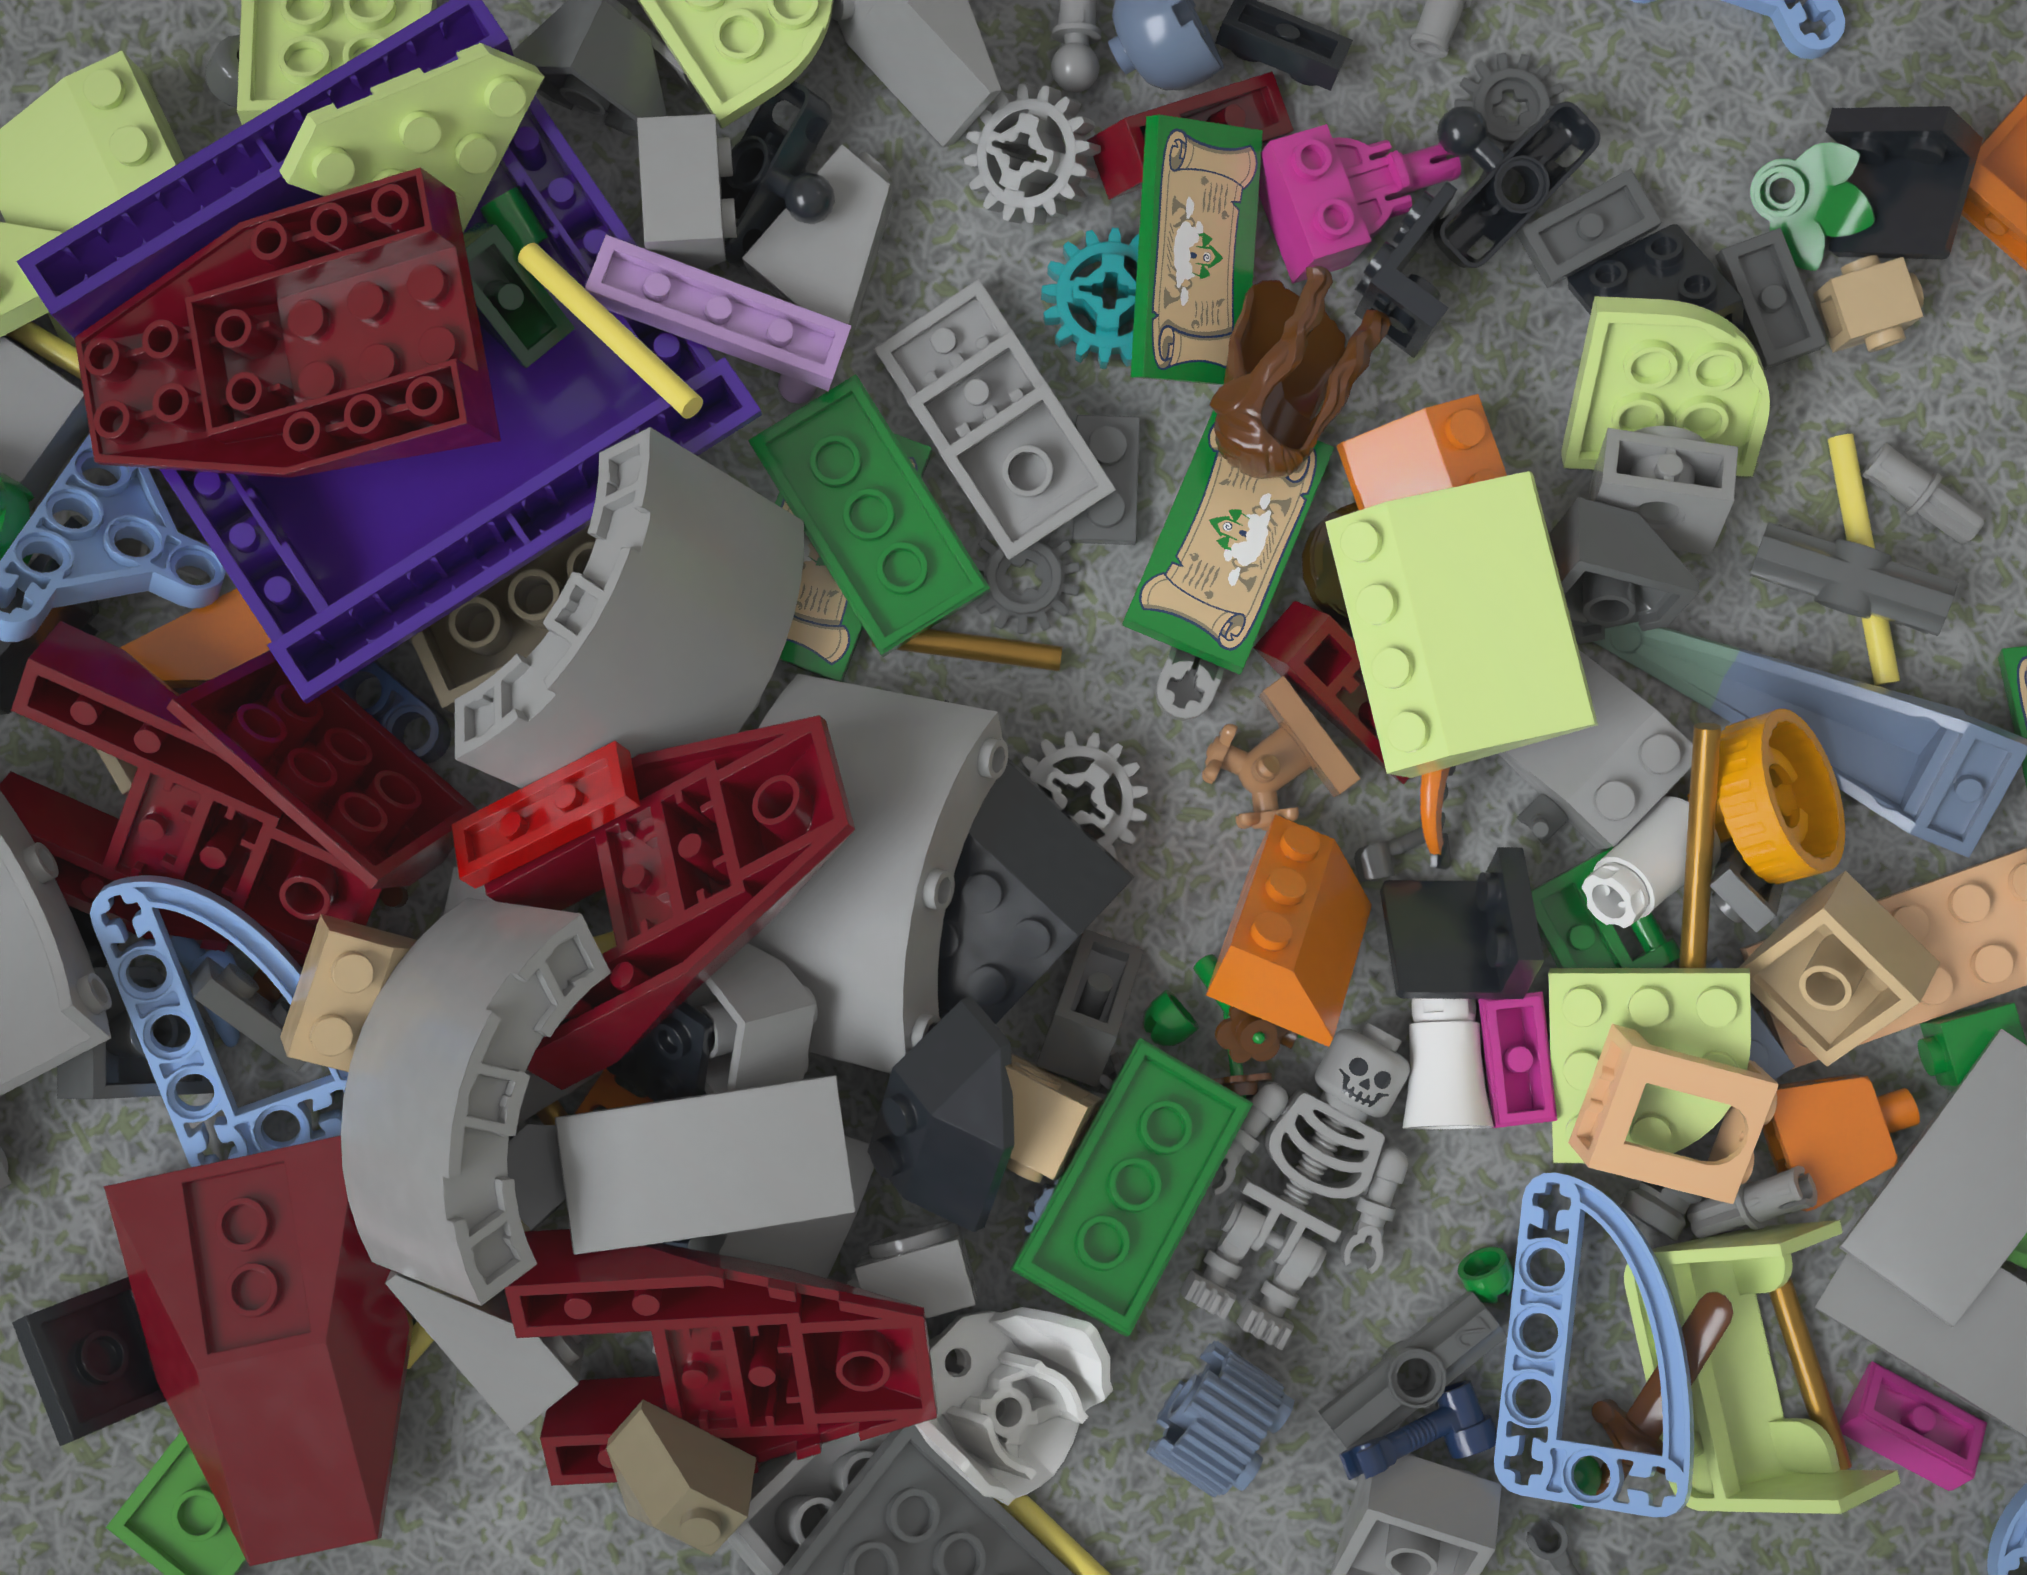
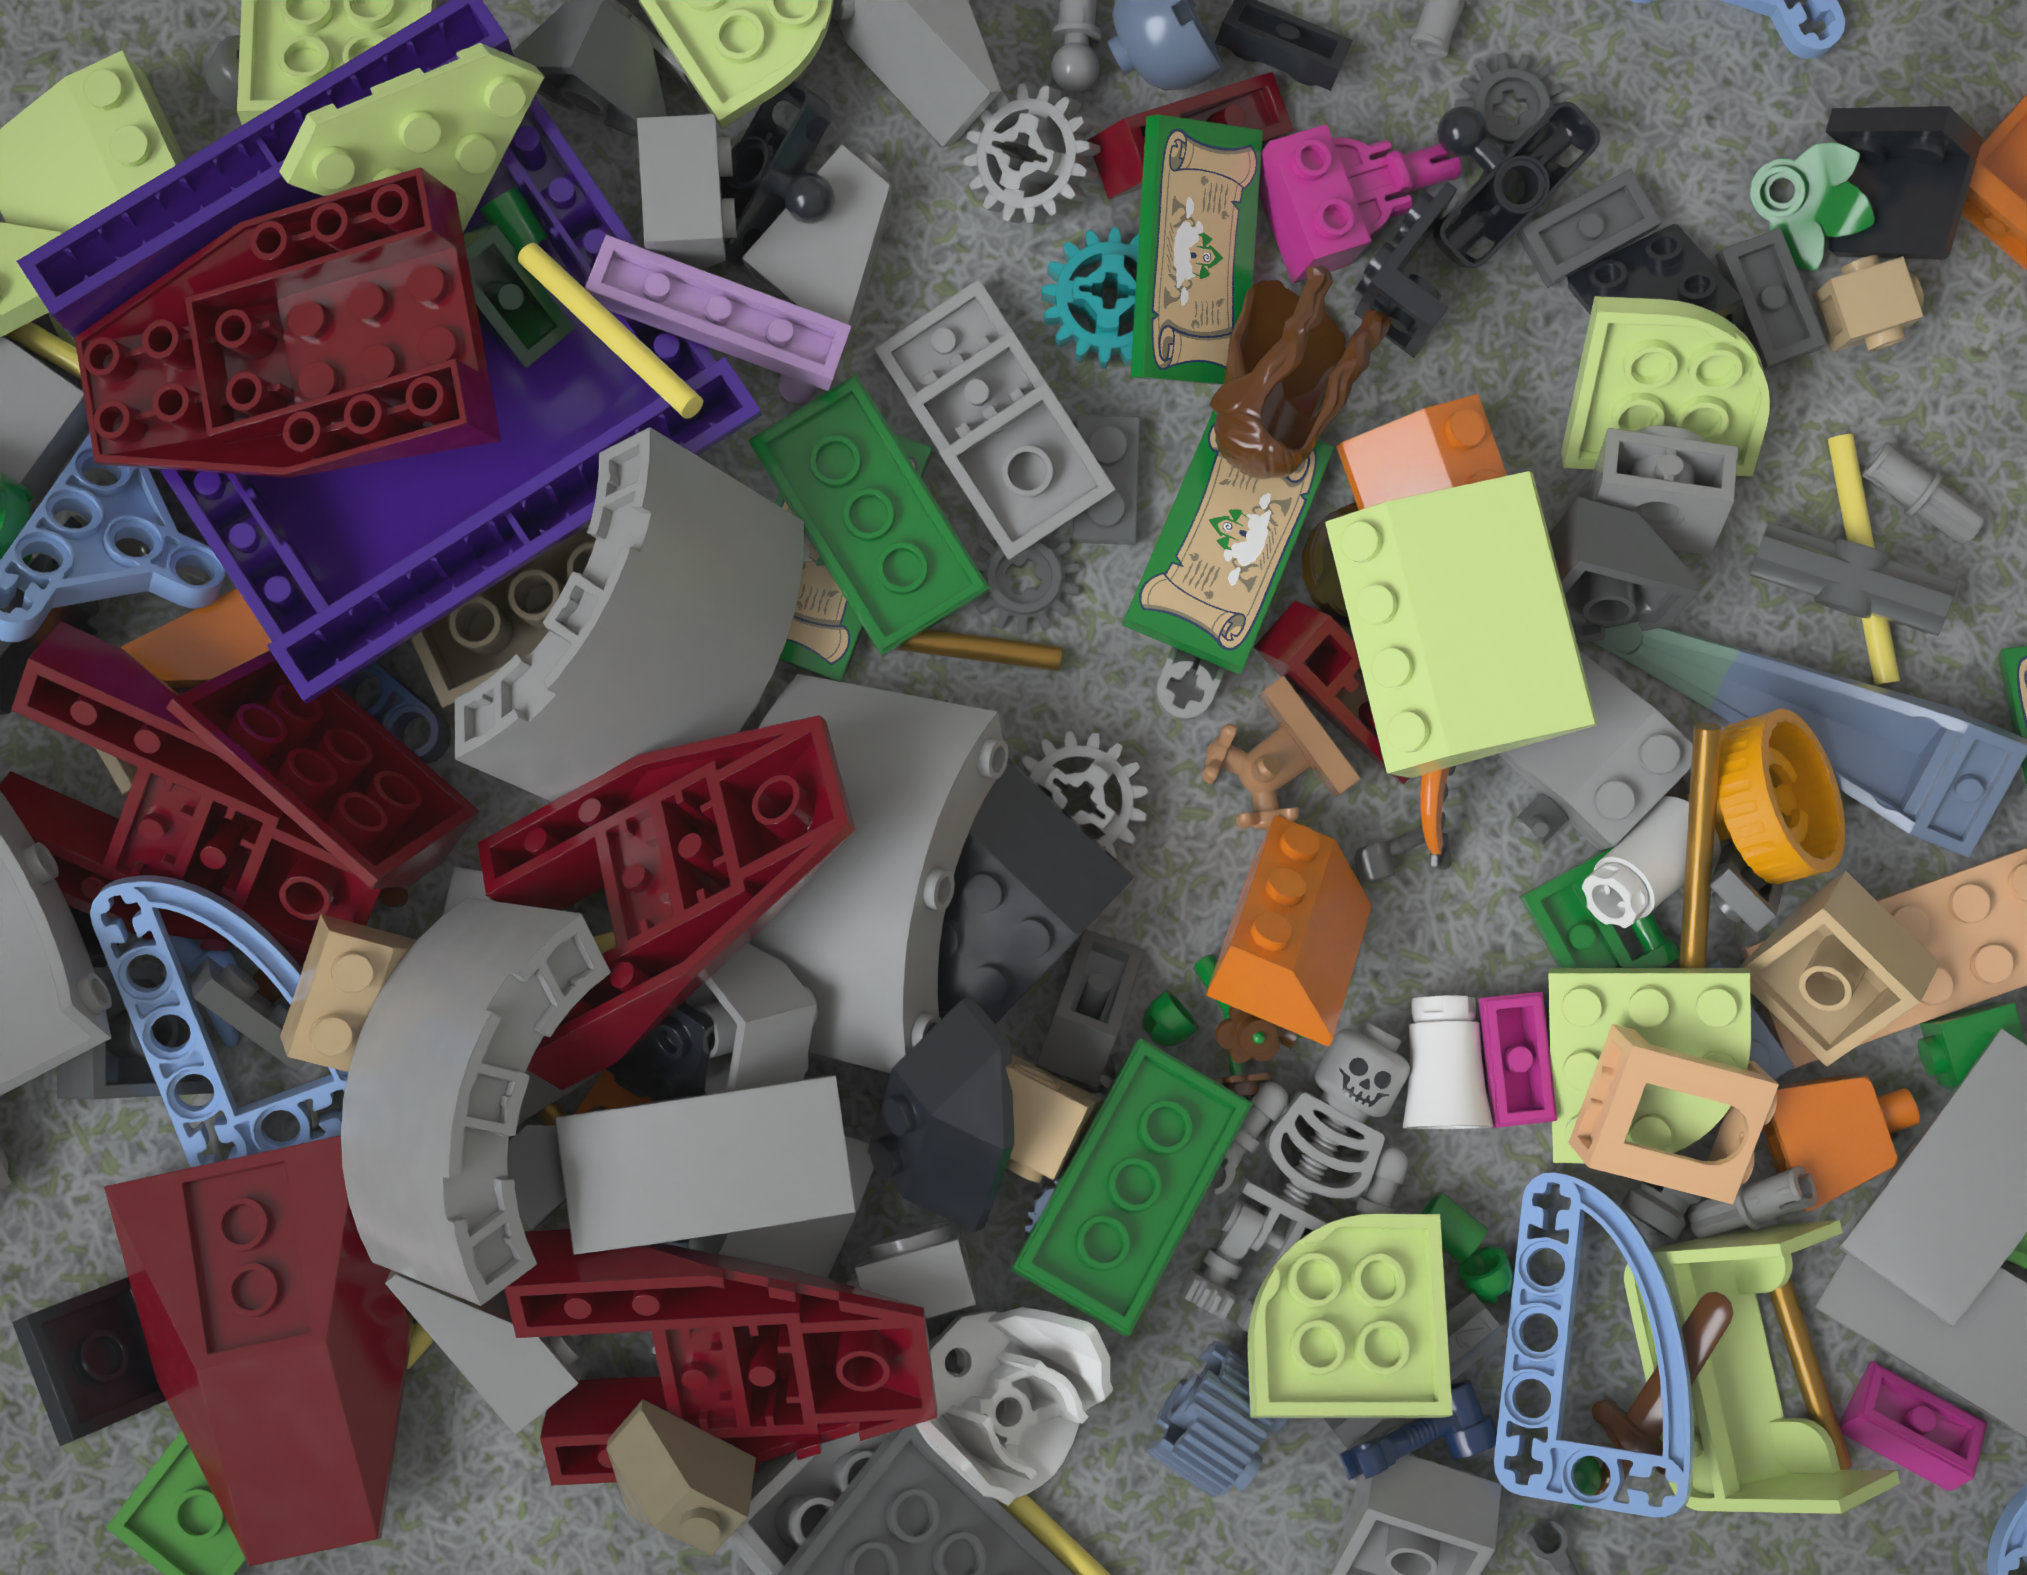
(545, 814): red plate -> none
(1354, 1324): none -> yellowish green plate
(1459, 1229): none -> green hinge
(1464, 934): black bracket -> none

